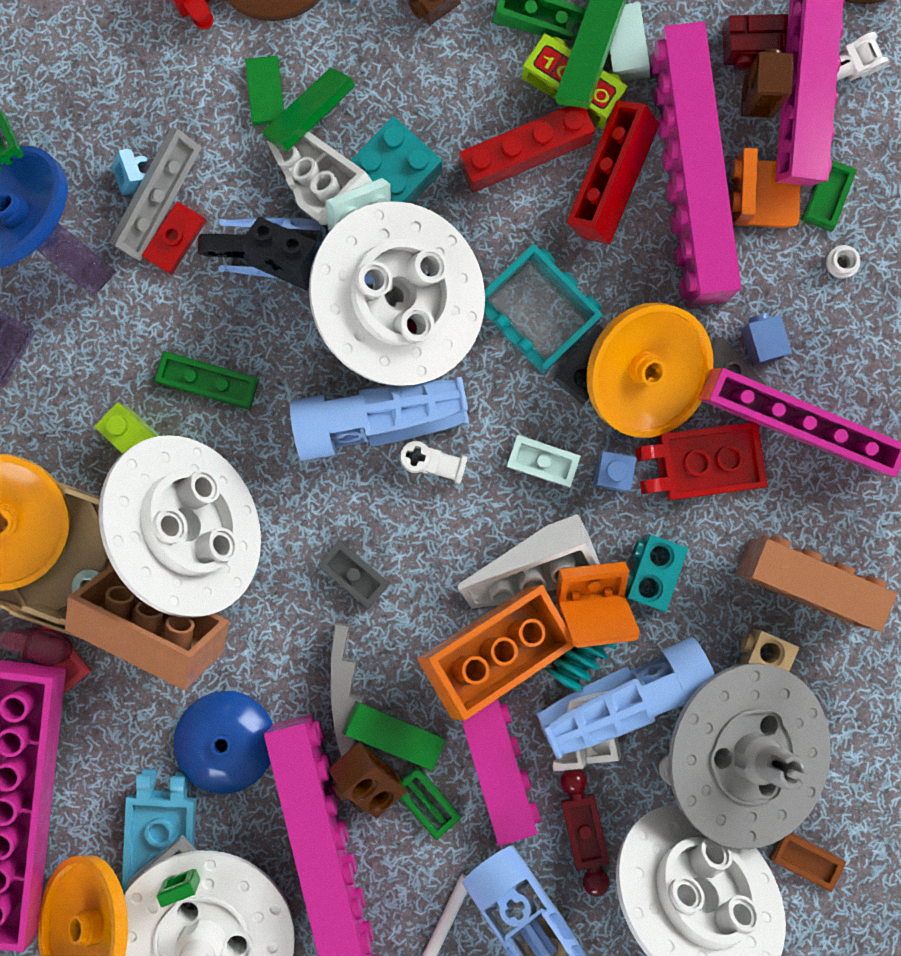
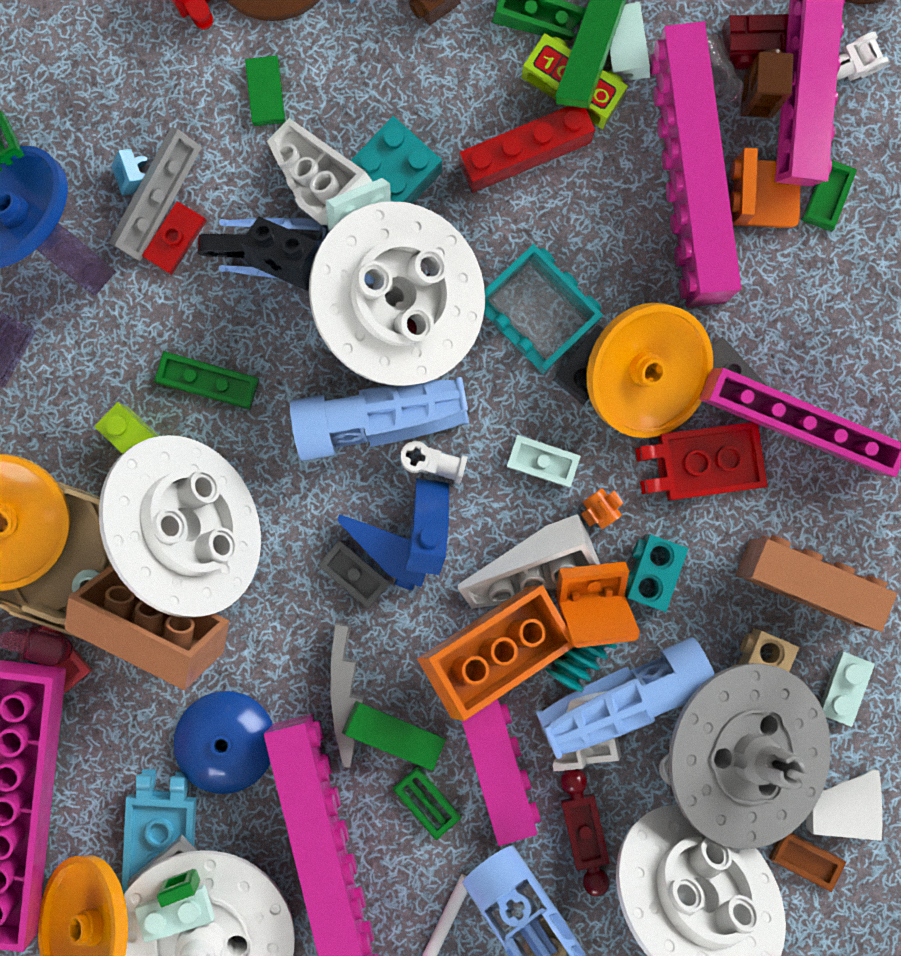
(176, 917): none -> light aqua plate
(308, 109): green tile -> none
(366, 781): reddish brown brick -> none
(386, 549): none -> blue slope
(428, 527): none -> blue slope
(602, 508): none -> orange gear
(613, 172): red brick -> none
(614, 471): medium blue brick -> none
(722, 70): none -> clear piece
(765, 339): medium blue brick -> none
(846, 688): none -> light aqua plate
(849, 809): none -> white slope
(850, 255): white plate -> none

